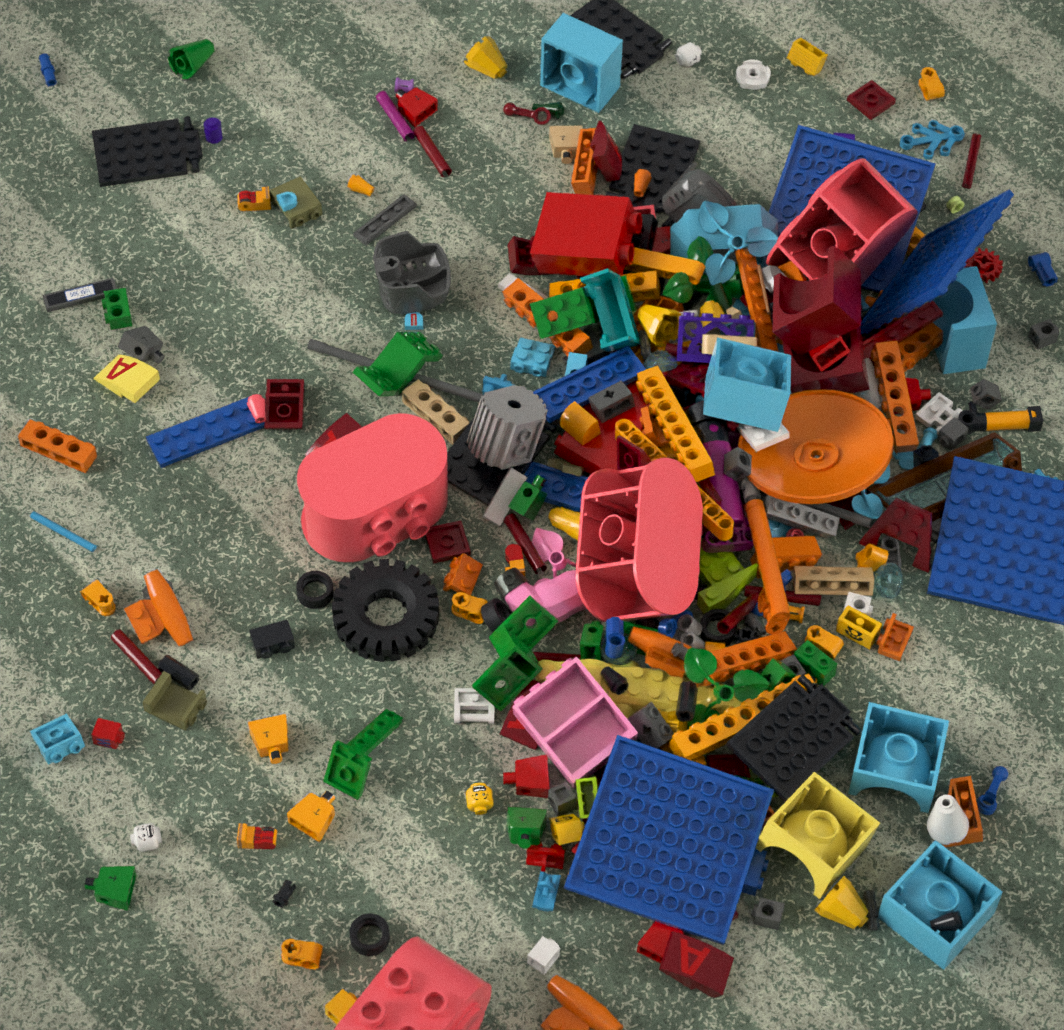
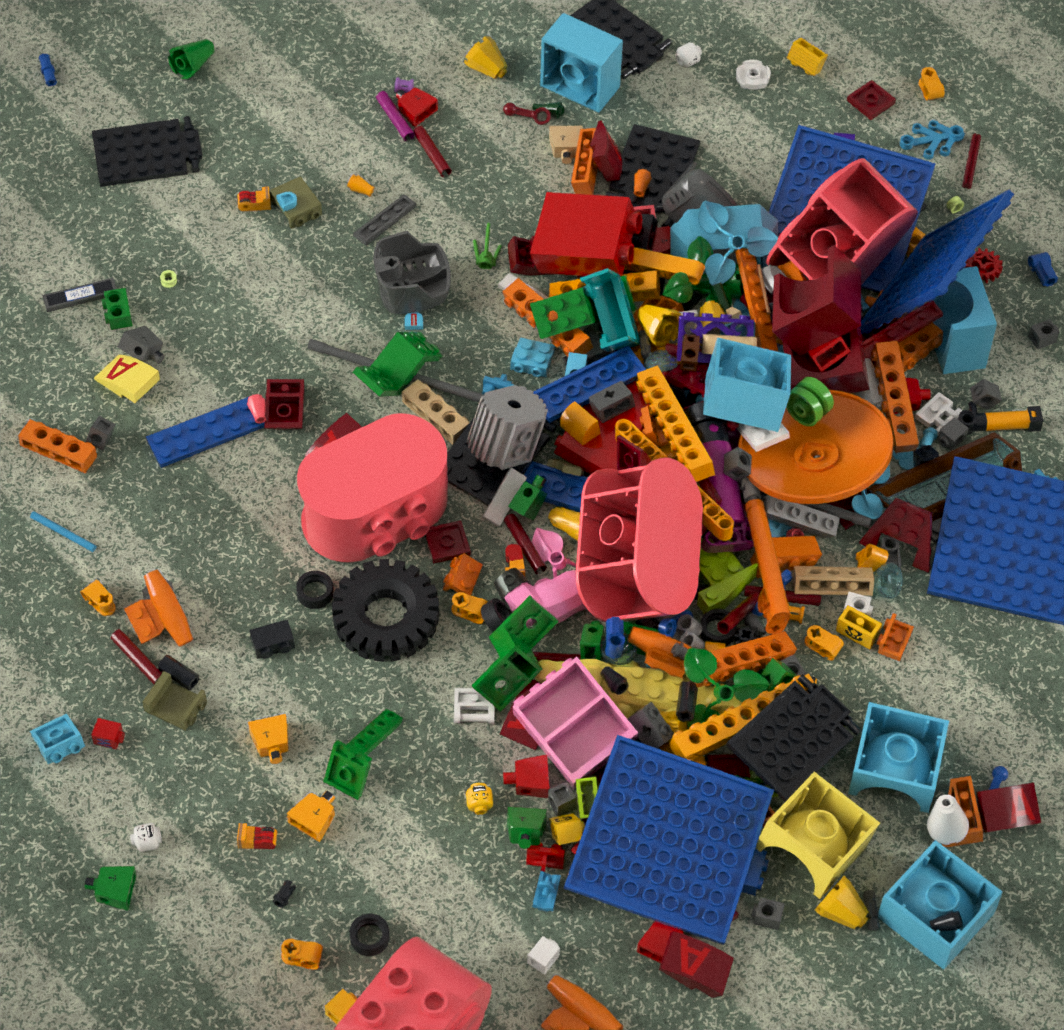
(100, 432): none -> dark grey brick
(166, 274): none -> yellowish green bush
(213, 130): dark purple brick -> none
(485, 259): none -> bright green plant
(690, 353): none -> reddish brown leg
(809, 401): none -> bright green wheel
(816, 662): green brick -> none
(1008, 807): none -> dark red slope

